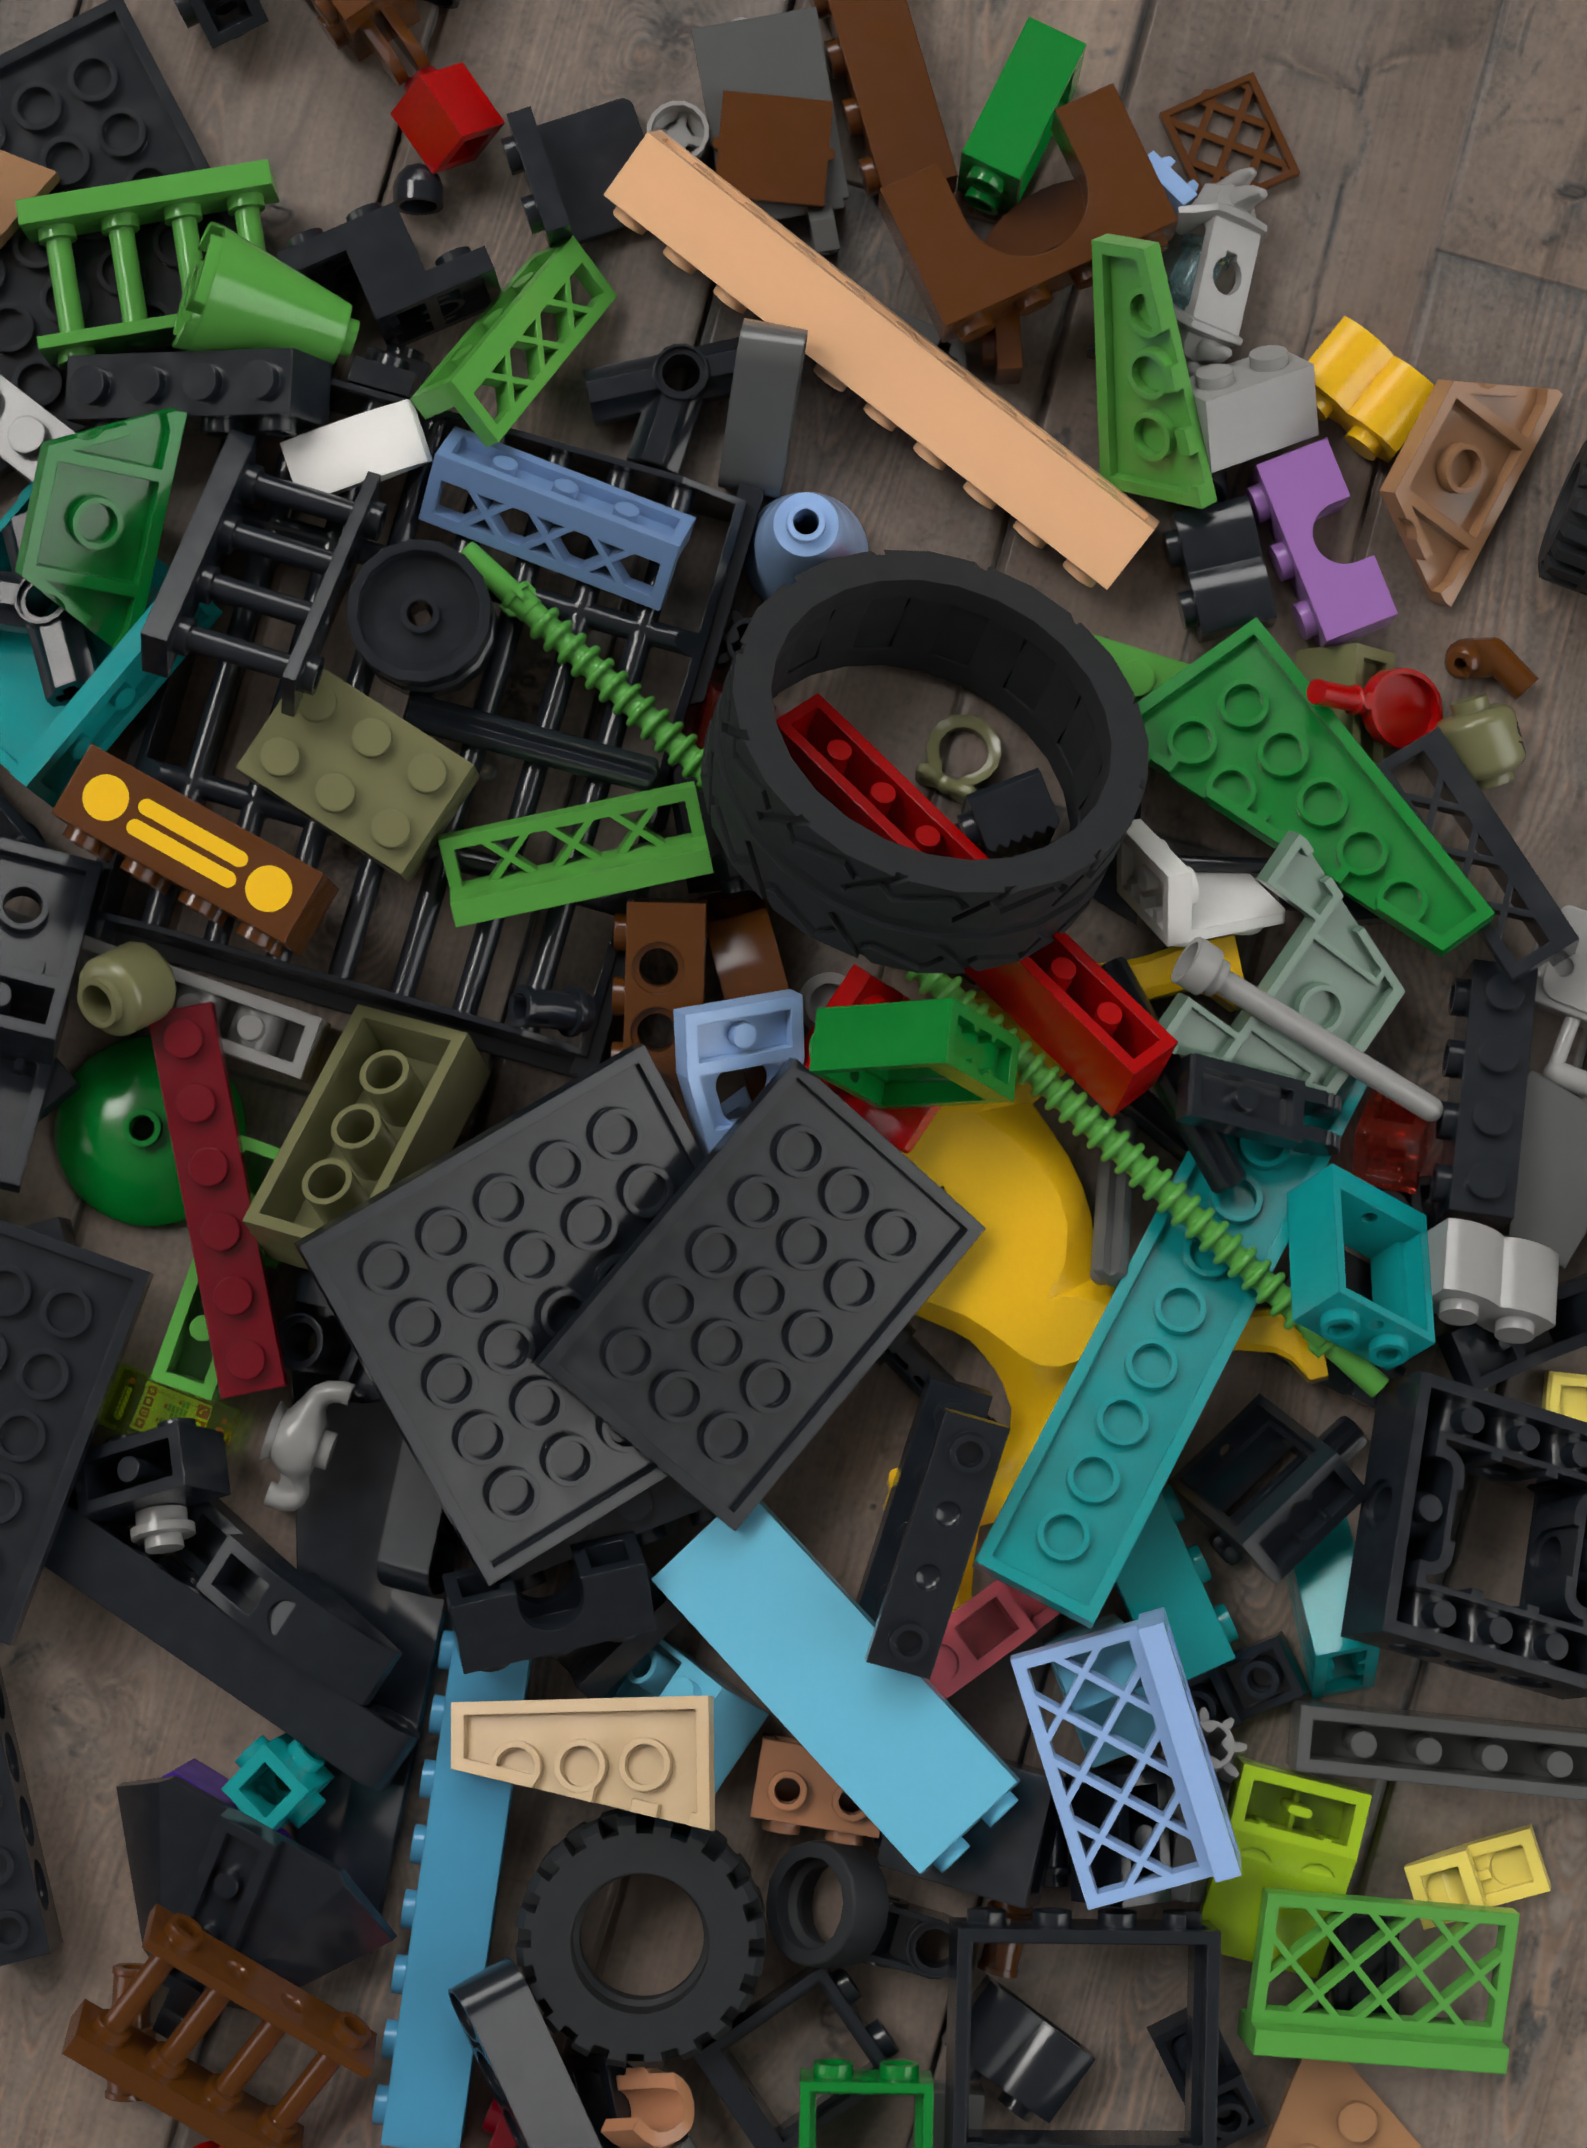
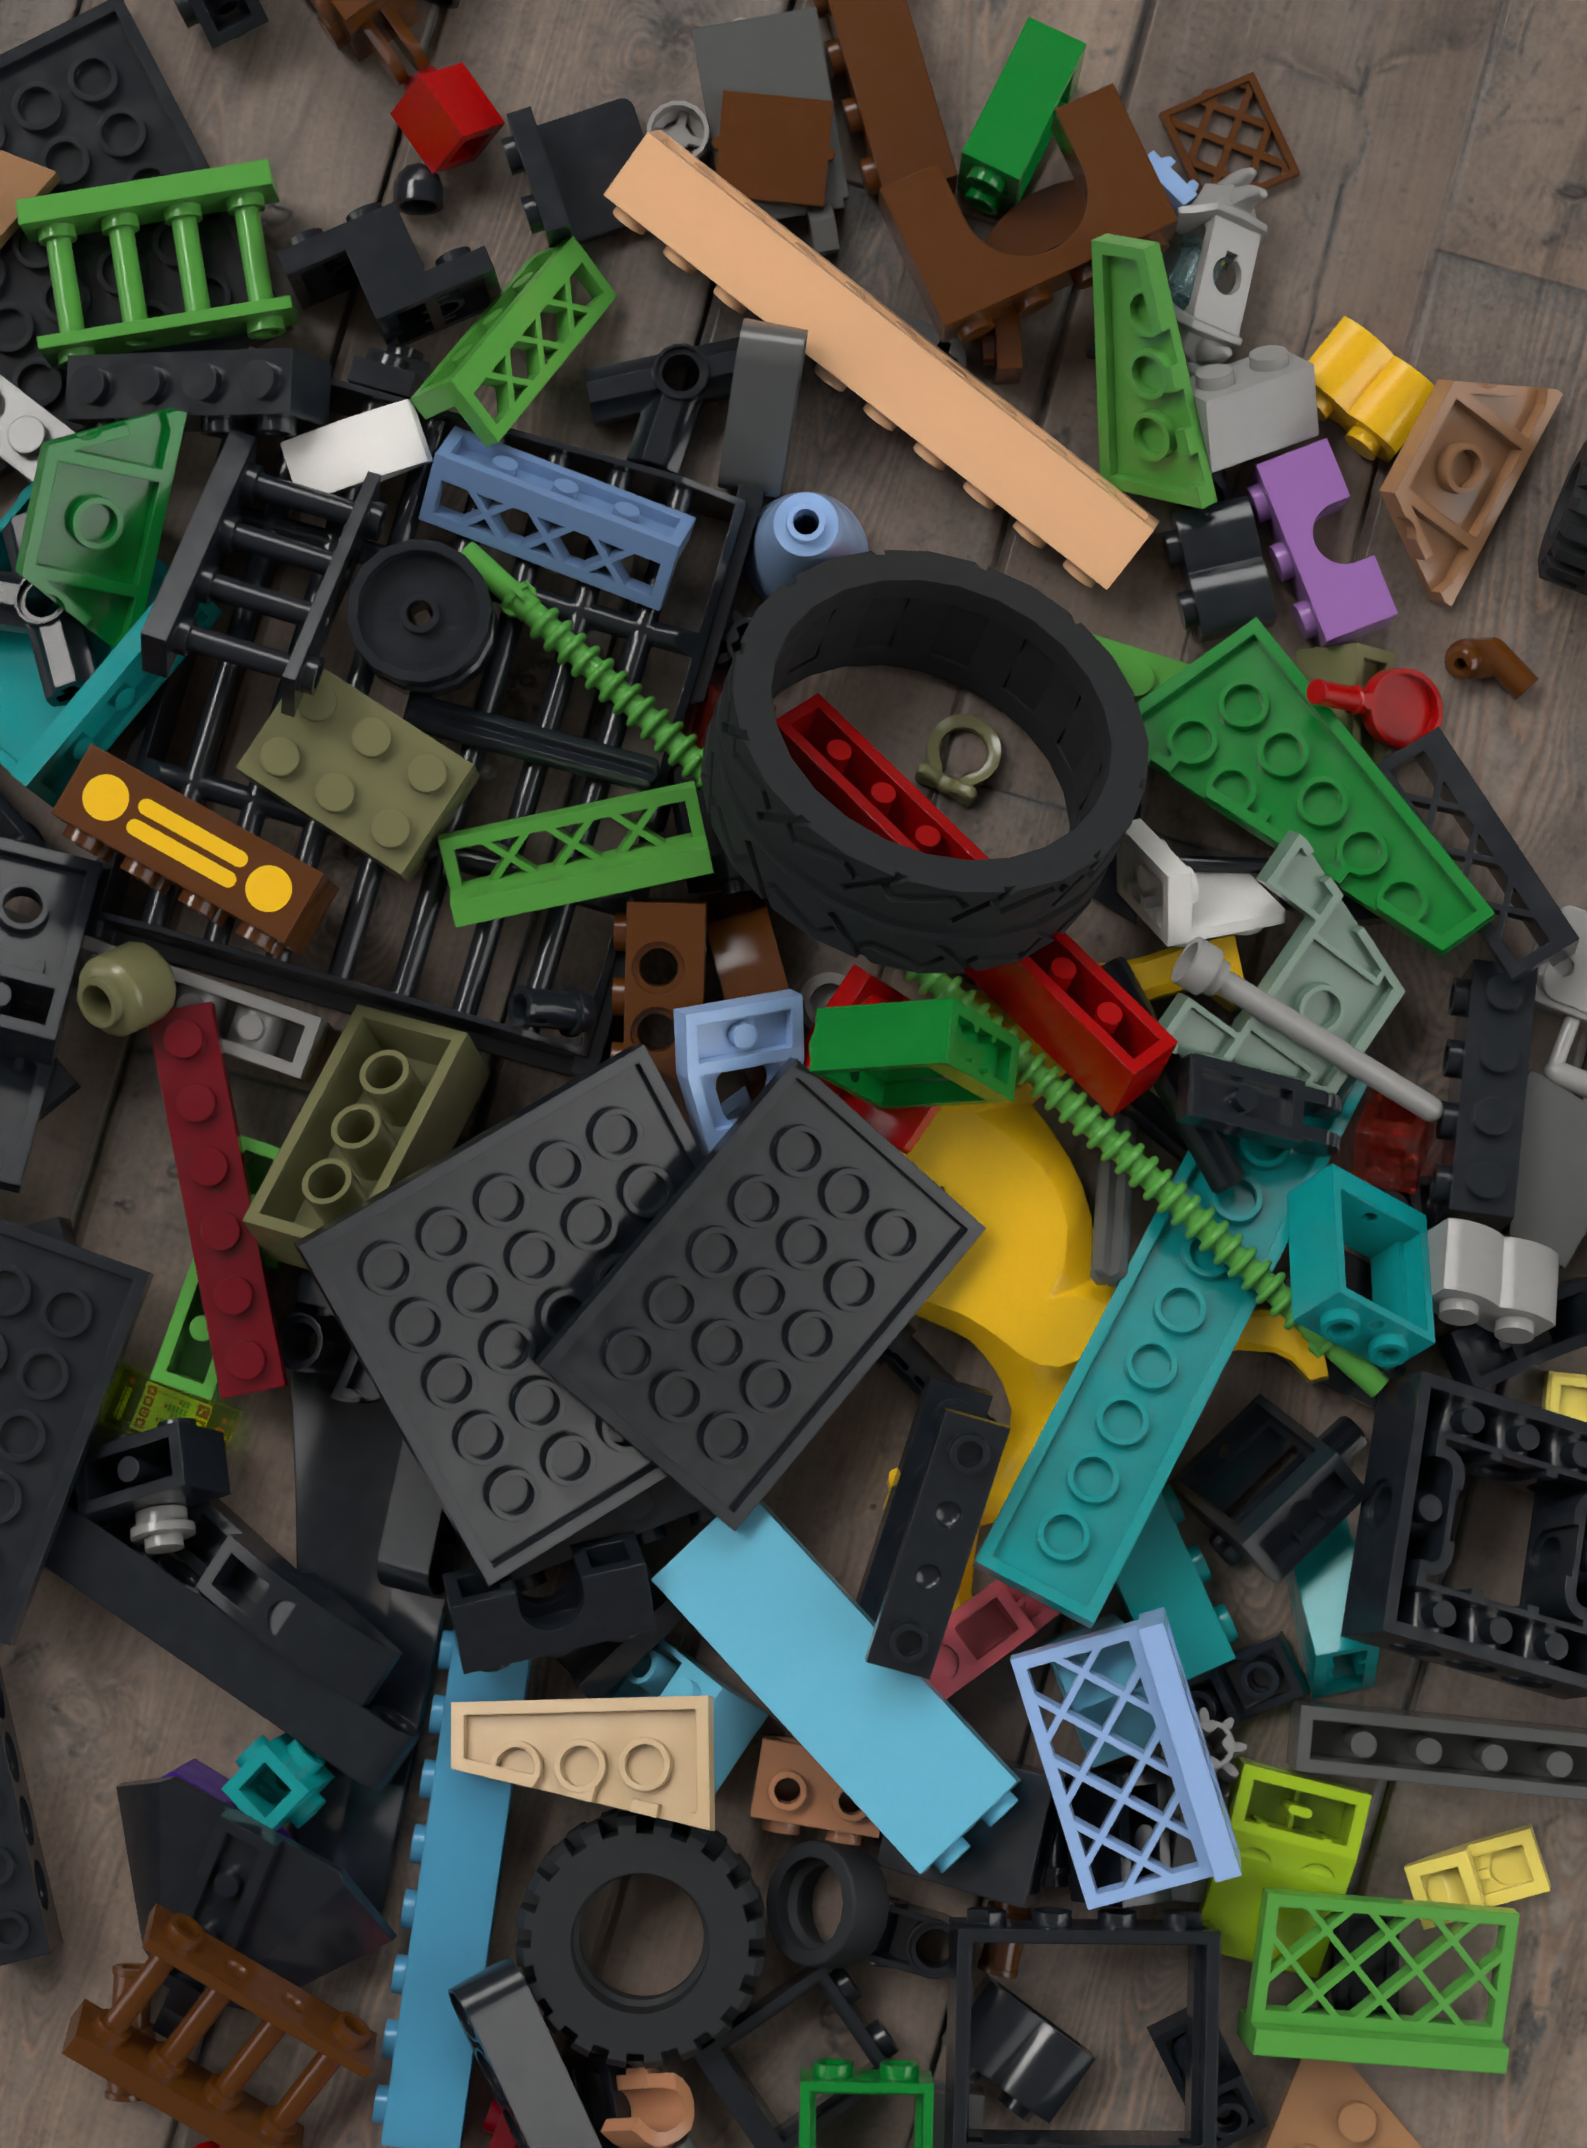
(97, 1143): green dish -> none
(258, 302): bright green cone -> none
(300, 1441): light grey piece -> none
(1009, 816): black brick -> none
(1485, 739): olive head -> none

